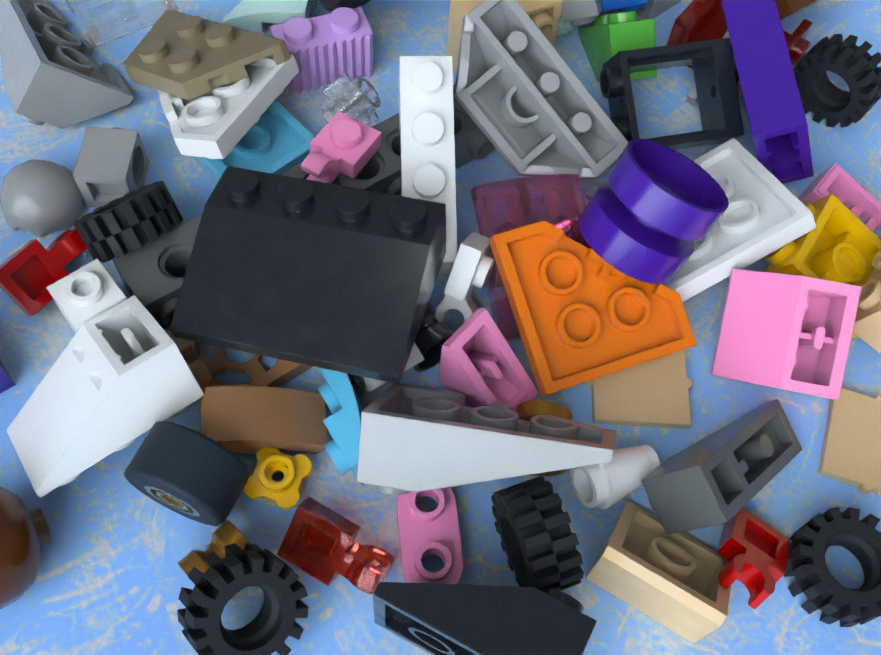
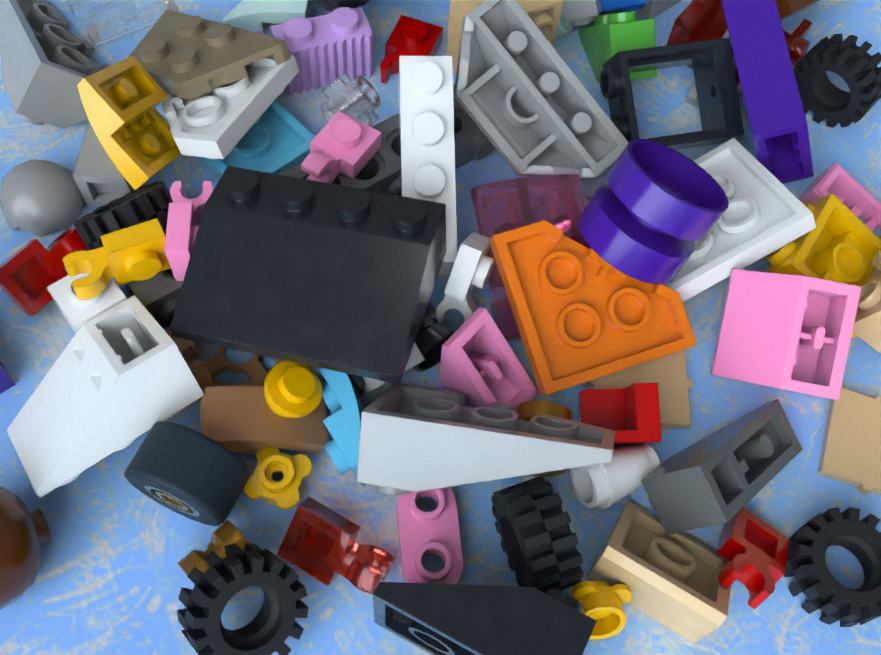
(126, 122): none -> yellow slope
(126, 255): none -> yellow plate
(182, 226): none -> bright pink plate
(292, 390): none -> yellow plate
(409, 38): none -> red plate
(603, 605): none -> yellow plate
(628, 411): none -> red panel

